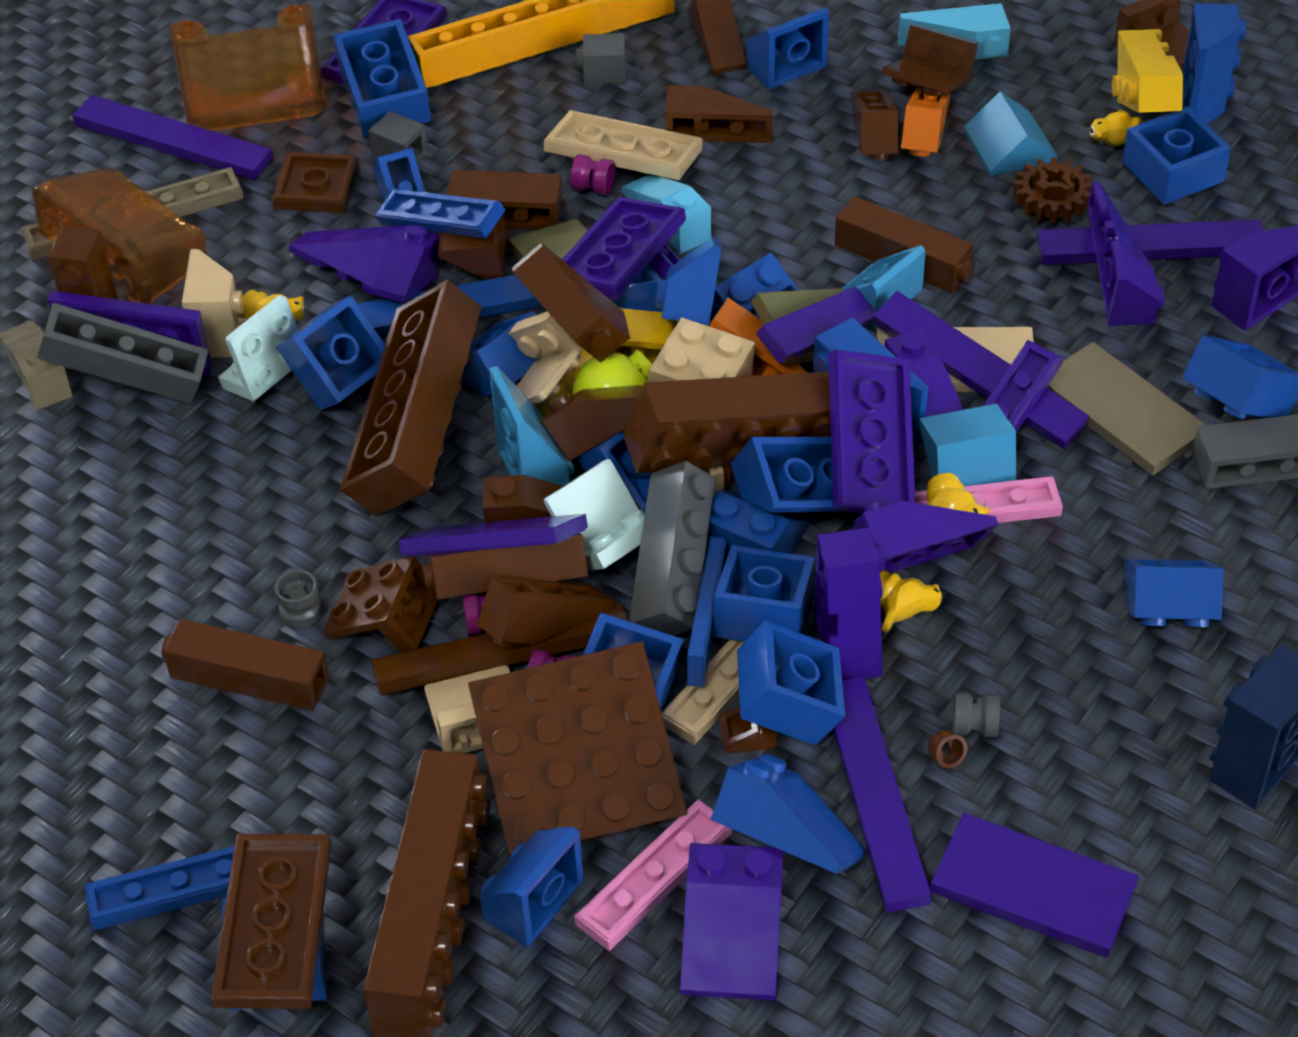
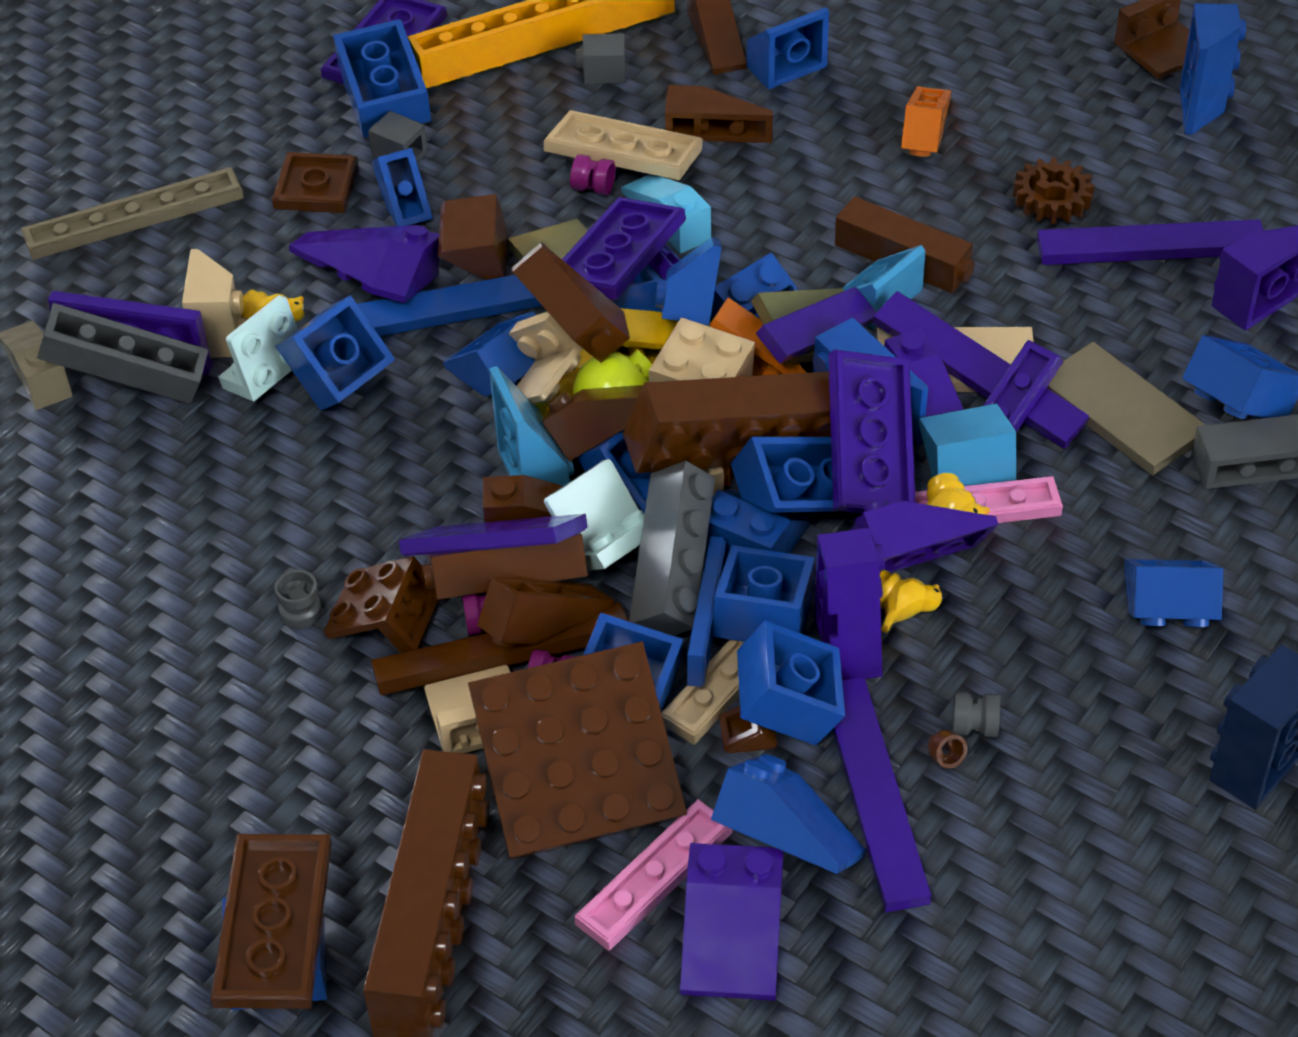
(81, 263): reddish brown brick -> none
(139, 233): clear orange windscreen -> none
(159, 888): blue tile -> none
(173, 136): dark purple tile -> none
(245, 664): reddish brown brick -> none
(249, 73): clear orange windscreen -> none
(411, 399): reddish brown brick -> none
(441, 212): blue tile -> none
(529, 198): reddish brown brick -> none
(534, 884): blue slope -> none
(875, 123): reddish brown slope -> none
(934, 60): reddish brown bracket -> none
(978, 23): medium azure slope -> none
(1007, 136): dark azure slope -> none
(1035, 884): dark purple tile -> none
(1114, 127): yellow animal -> none
(1123, 269): dark purple wedge -> none
(1145, 75): yellow wedge -> none
(1176, 155): blue brick -> none

